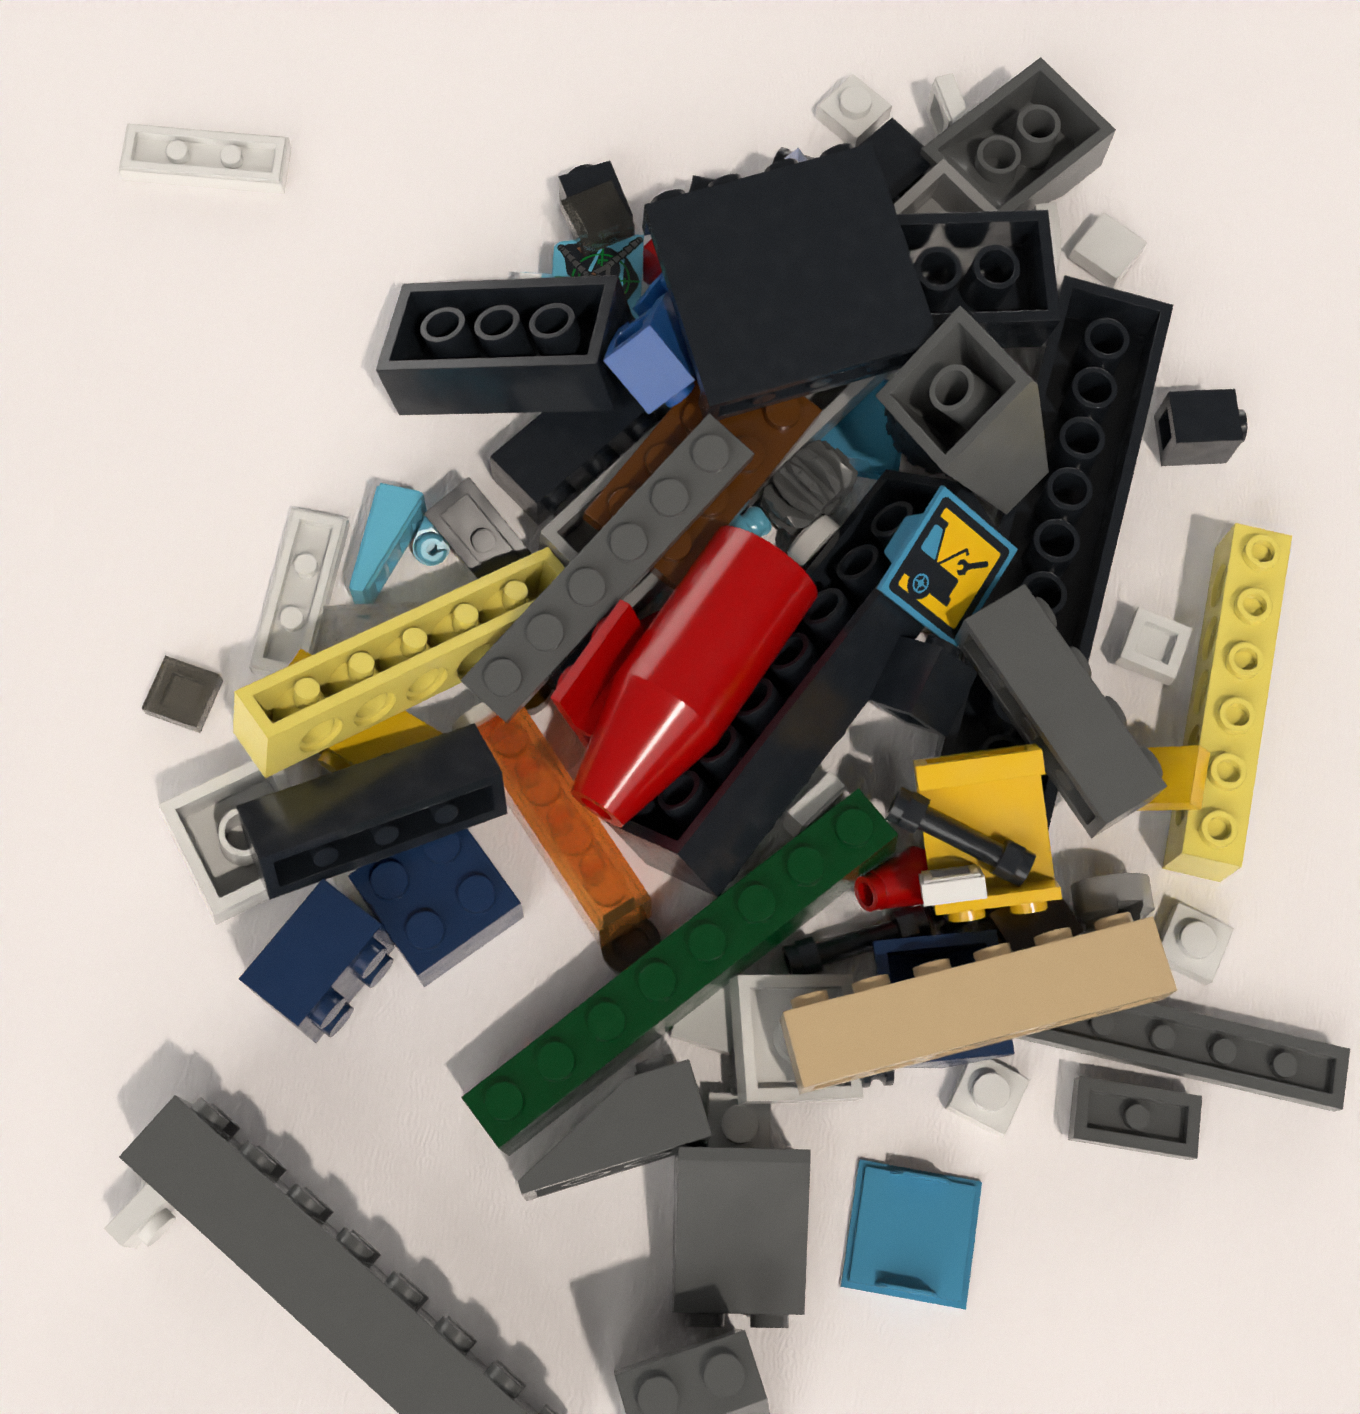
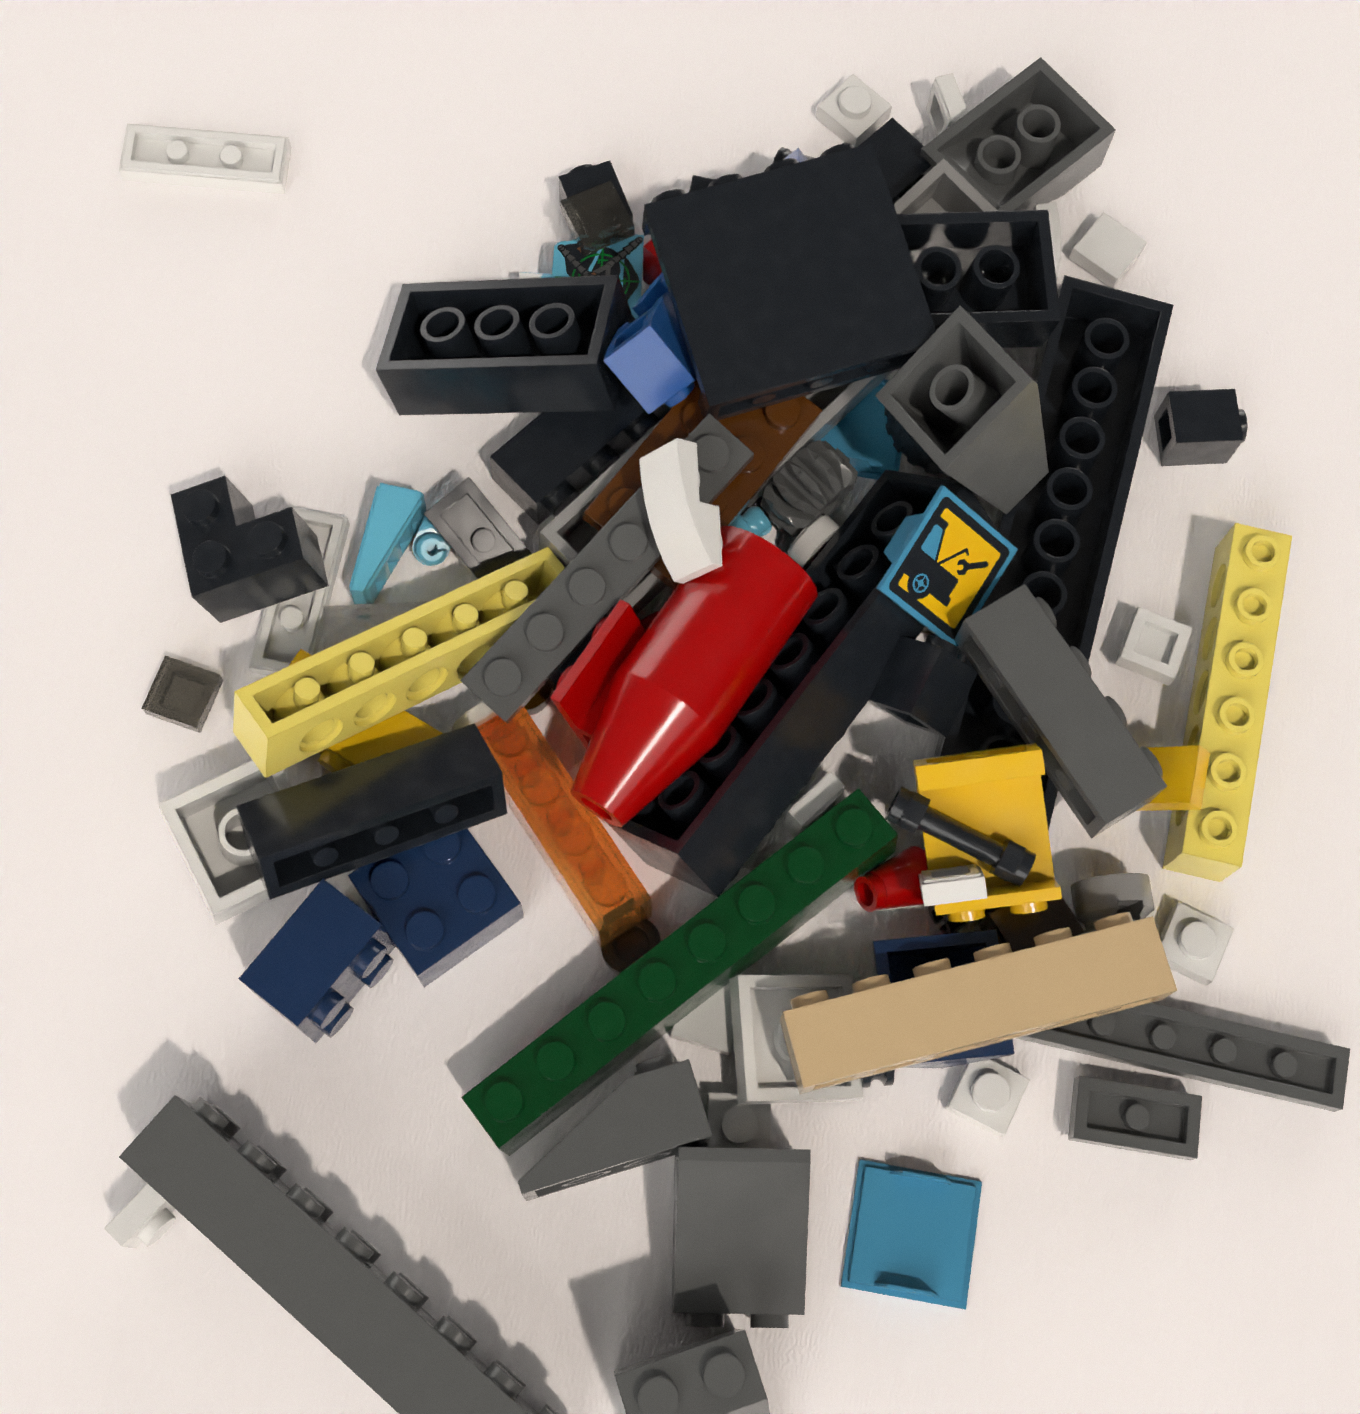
(240, 560): none -> black brick
(681, 524): none -> white slope
(809, 957): black bar -> none

